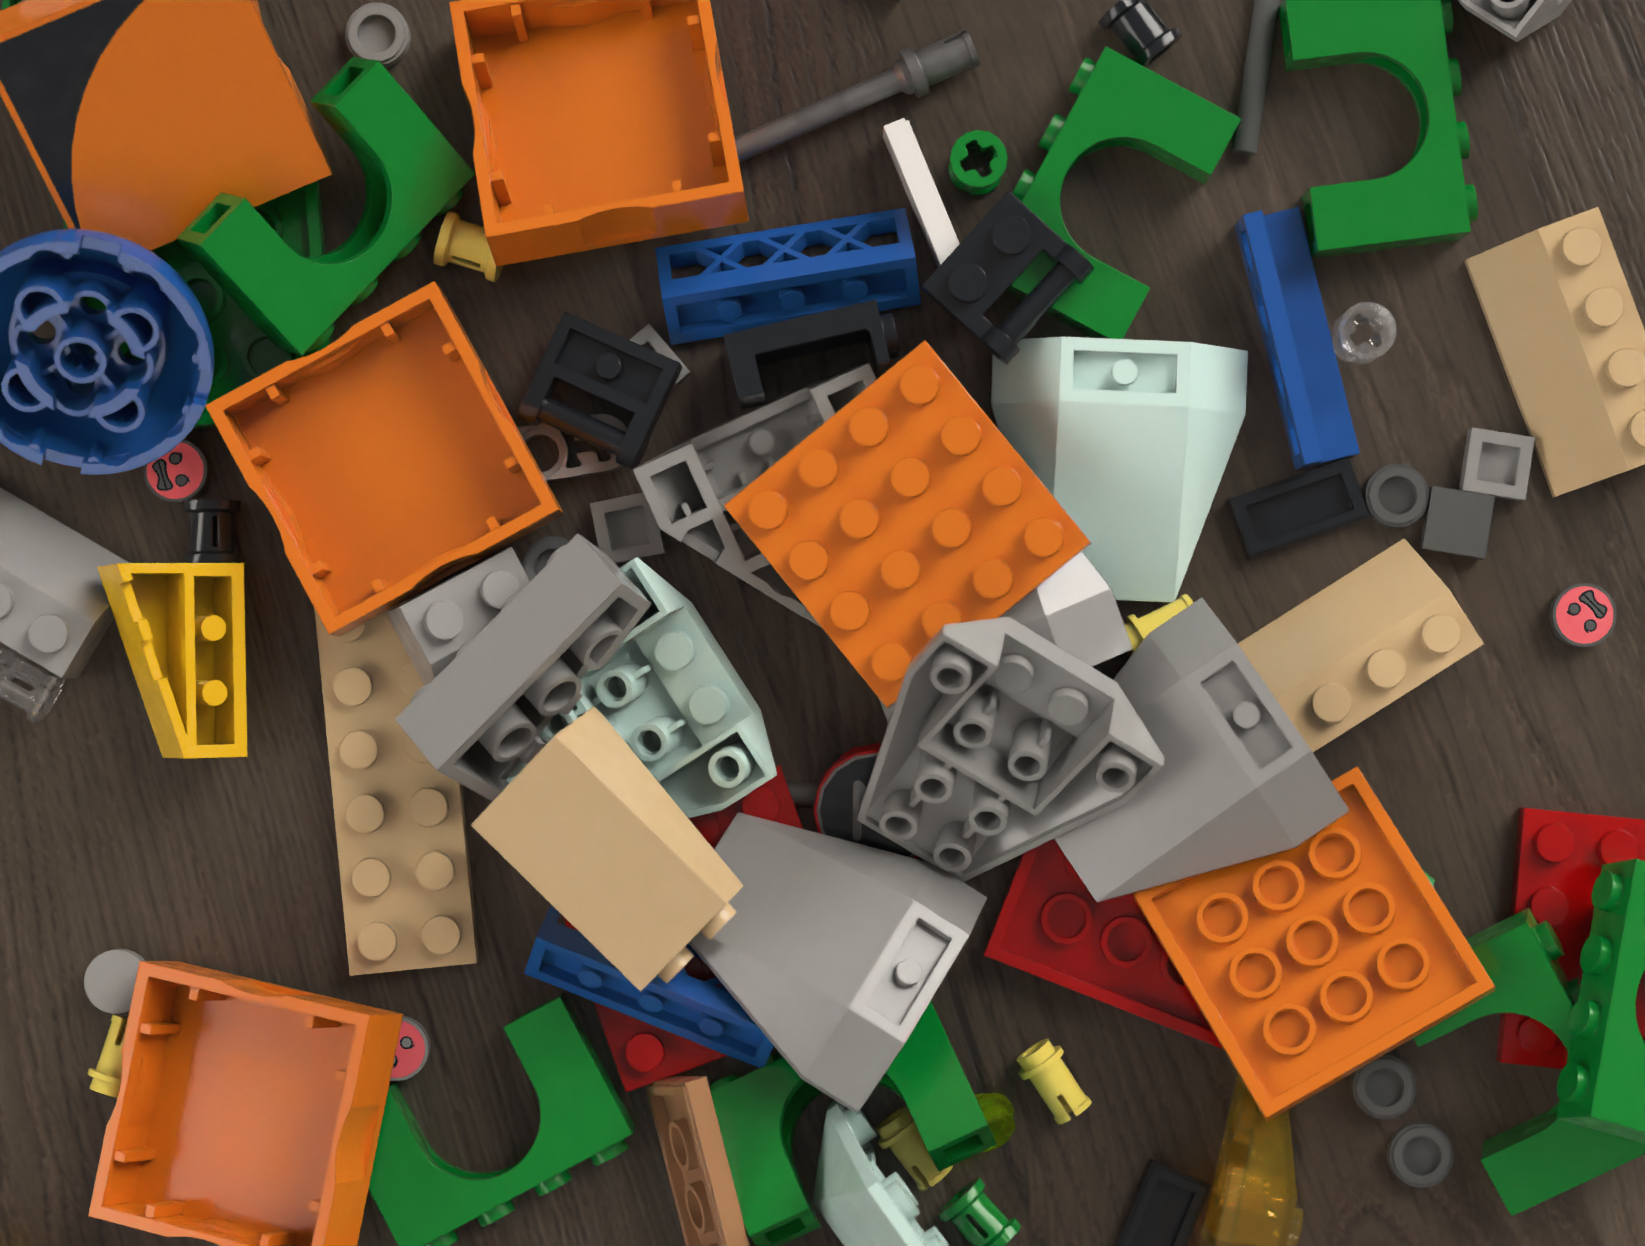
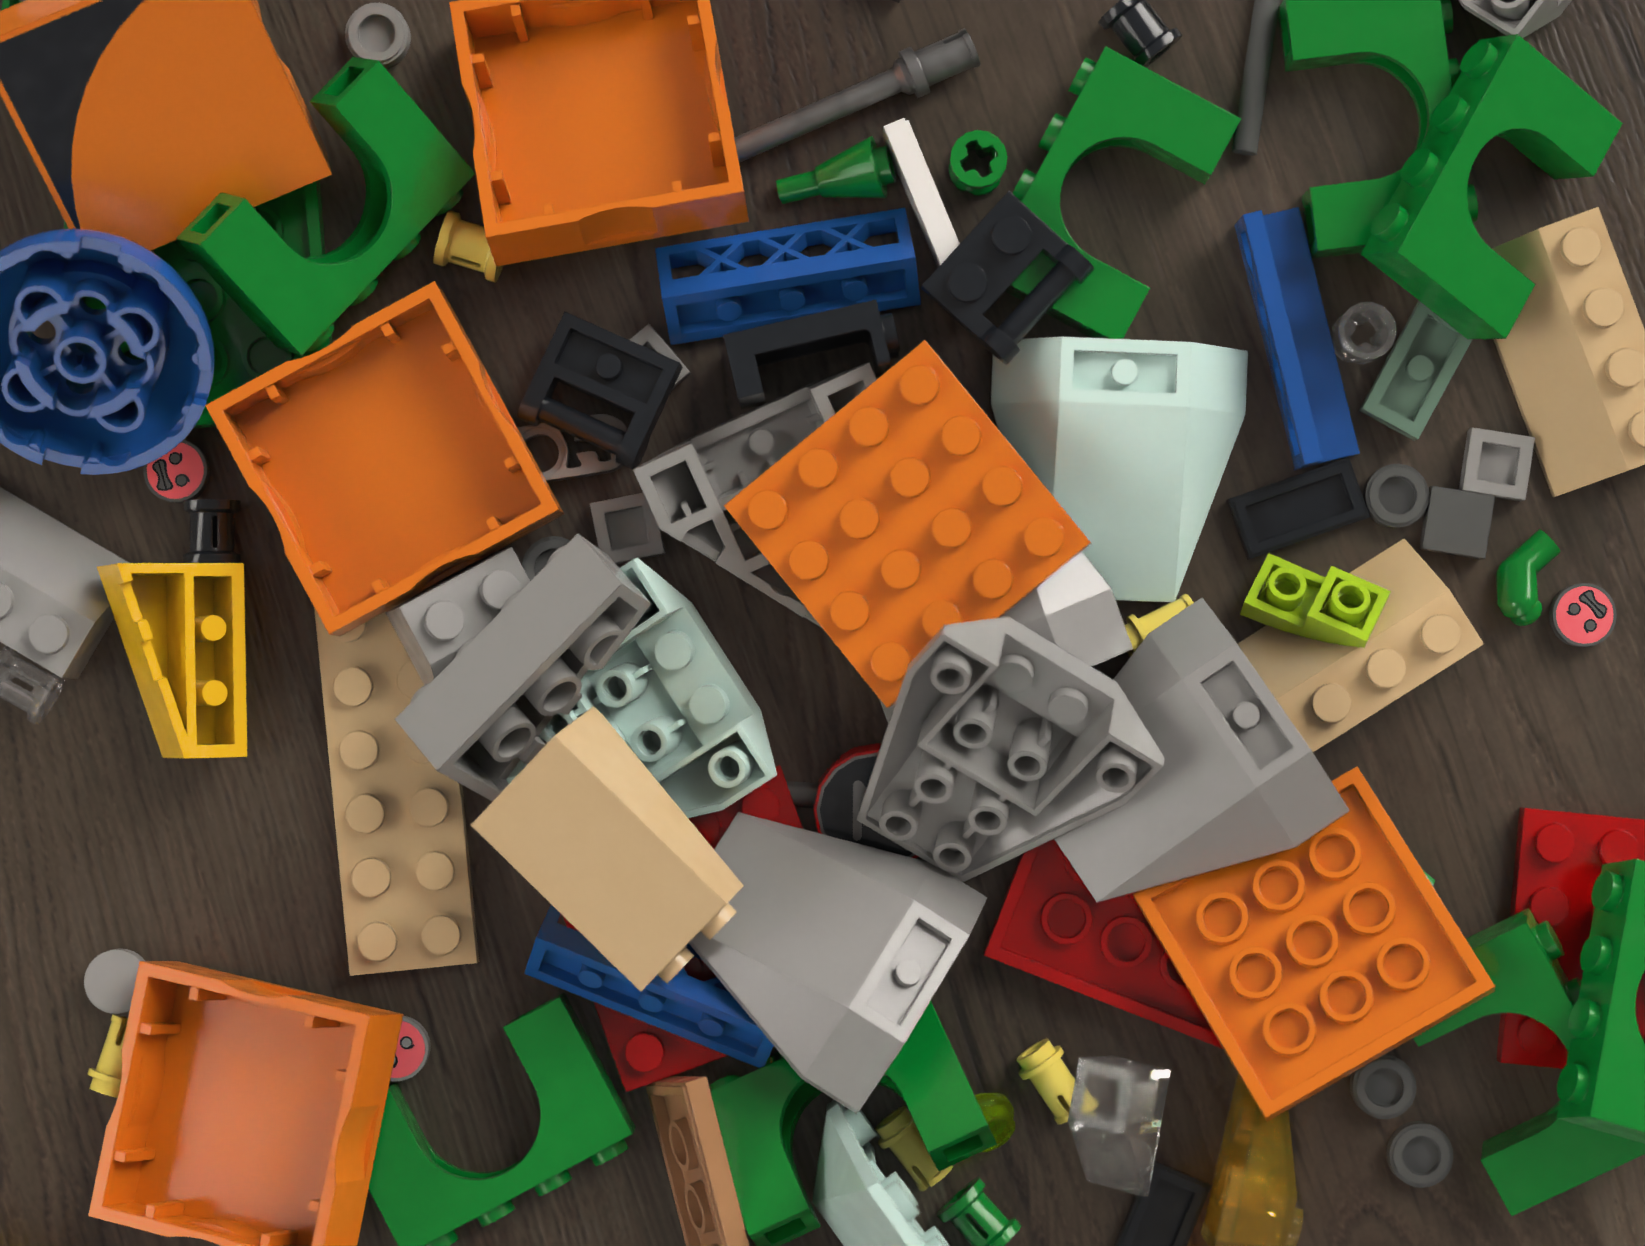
(854, 173): none -> green cone
(1118, 1120): none -> clear slope
(1320, 608): none -> lime slope
(1415, 373): none -> sand green plate
(1426, 229): none -> green arch
(1518, 579): none -> green arm

